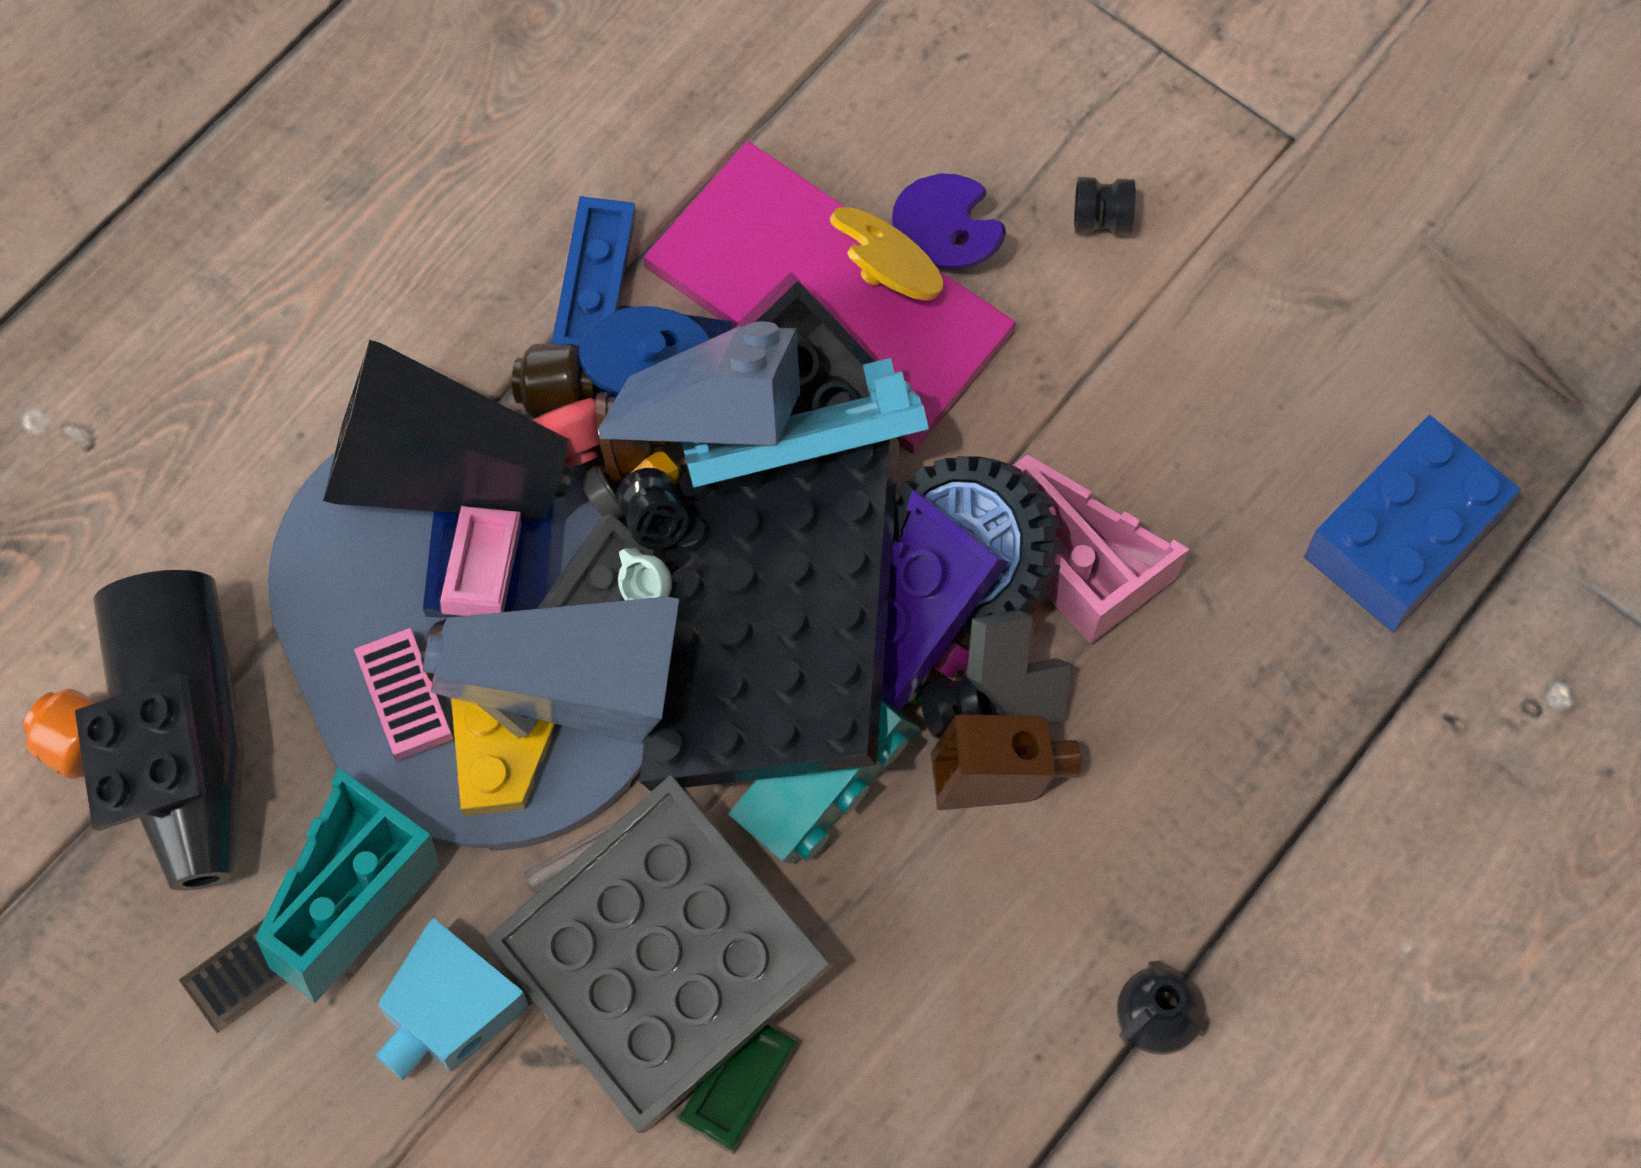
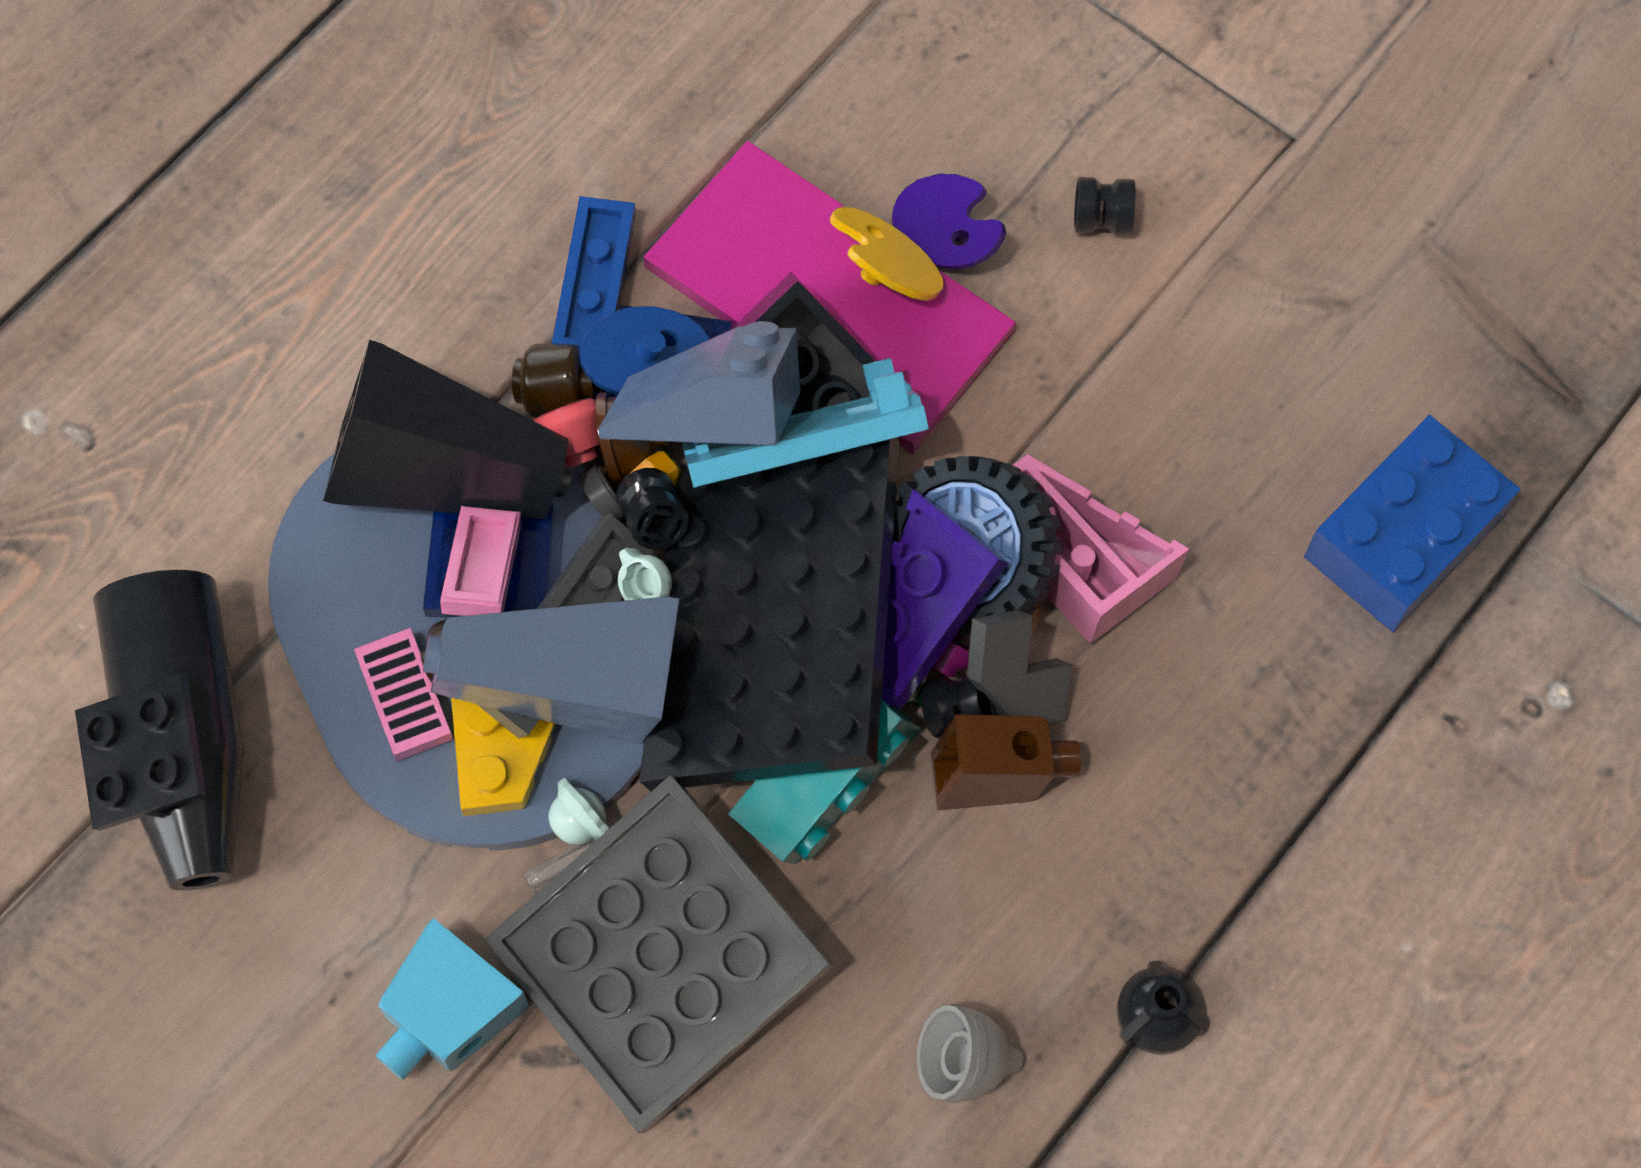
(54, 732): orange head -> none
(232, 981): clear smoke tile -> none
(345, 888): teal wedge -> none
(577, 815): none -> light aqua piece
(735, 1092): dark green tile -> none
(963, 1054): none -> light grey helmet

